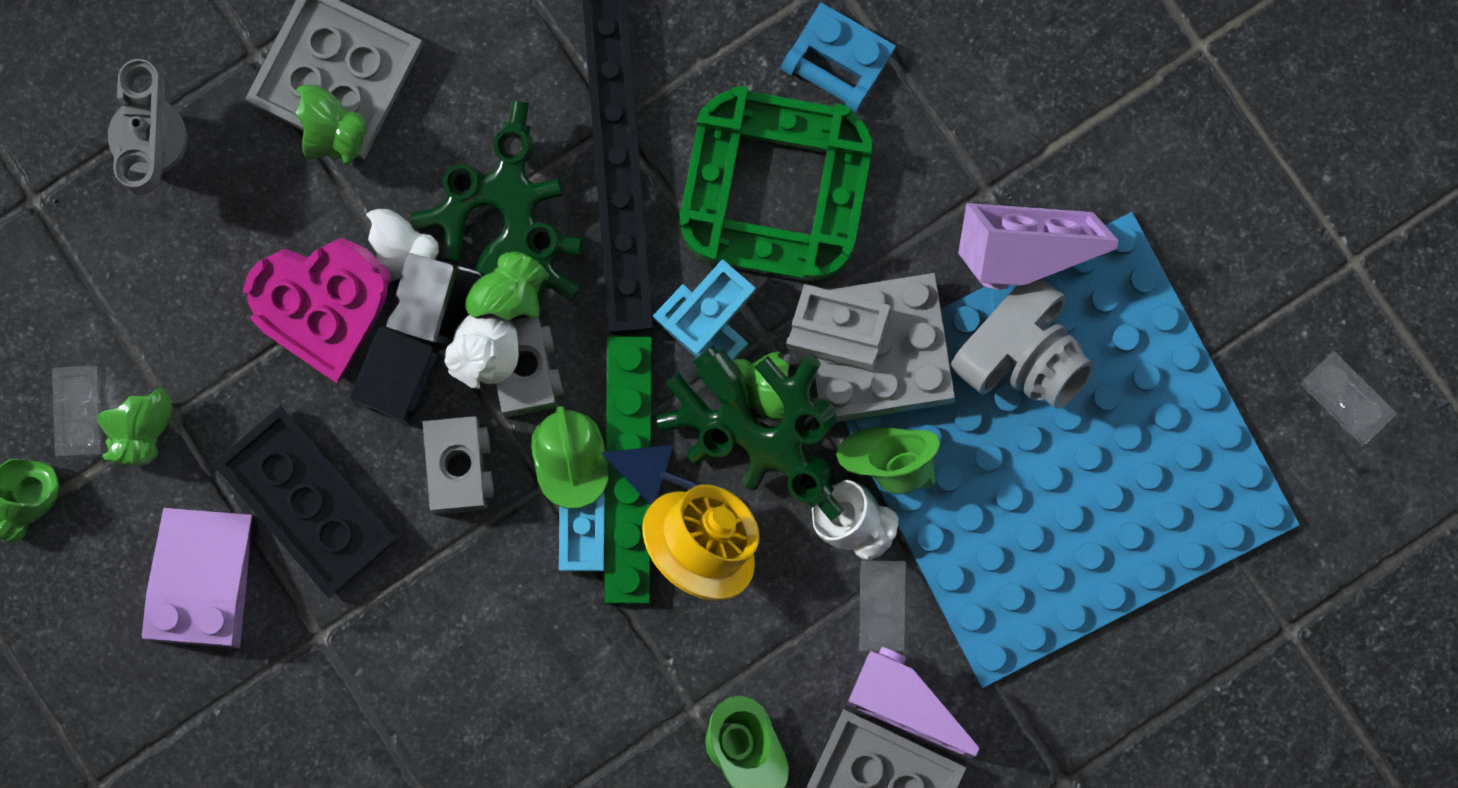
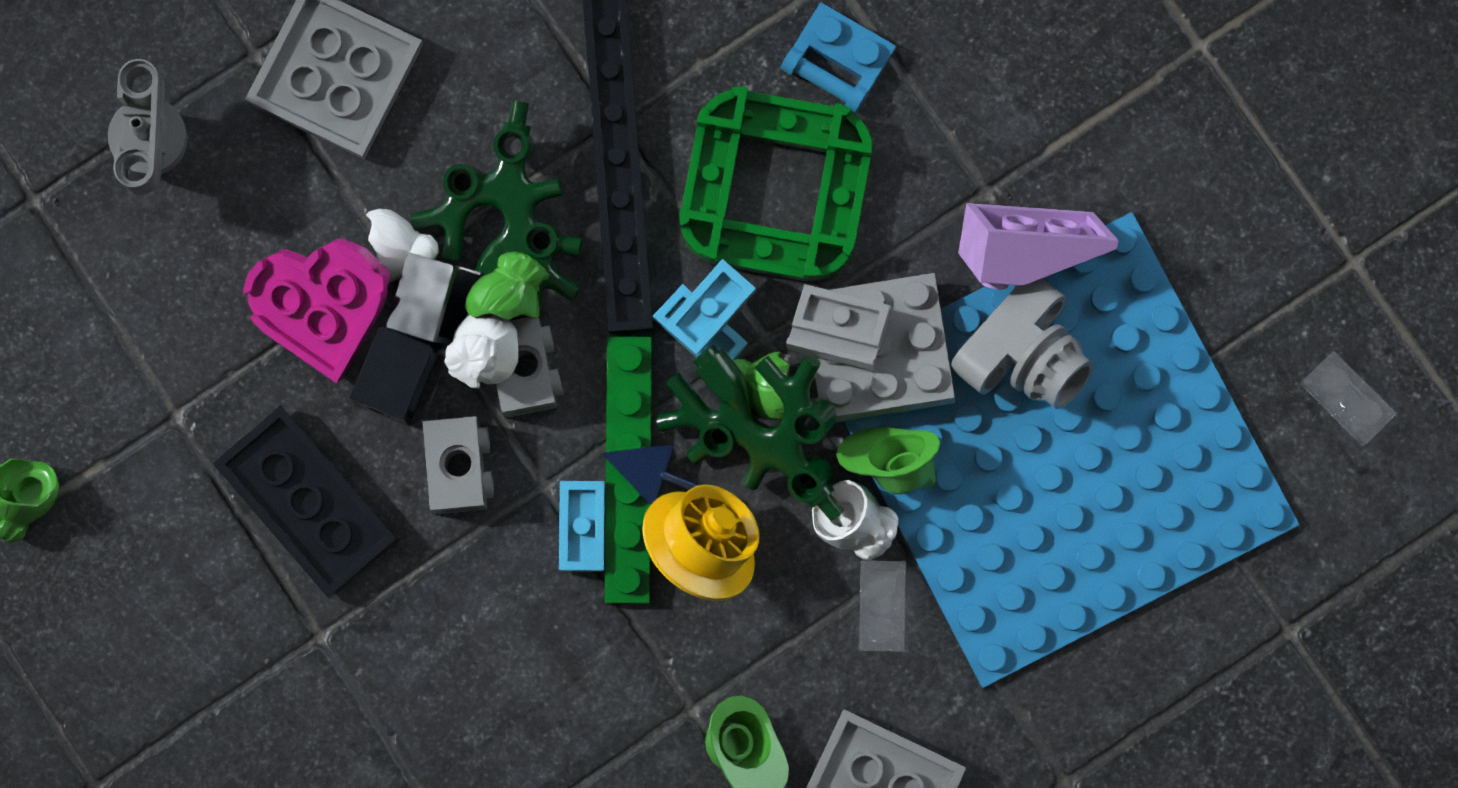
(76, 411): clear plate -> none
(135, 428): bright green hair -> none
(198, 579): lavender slope -> none
(328, 126): bright green hair -> none
(570, 459): bright green piece -> none
(902, 699): lavender slope -> none

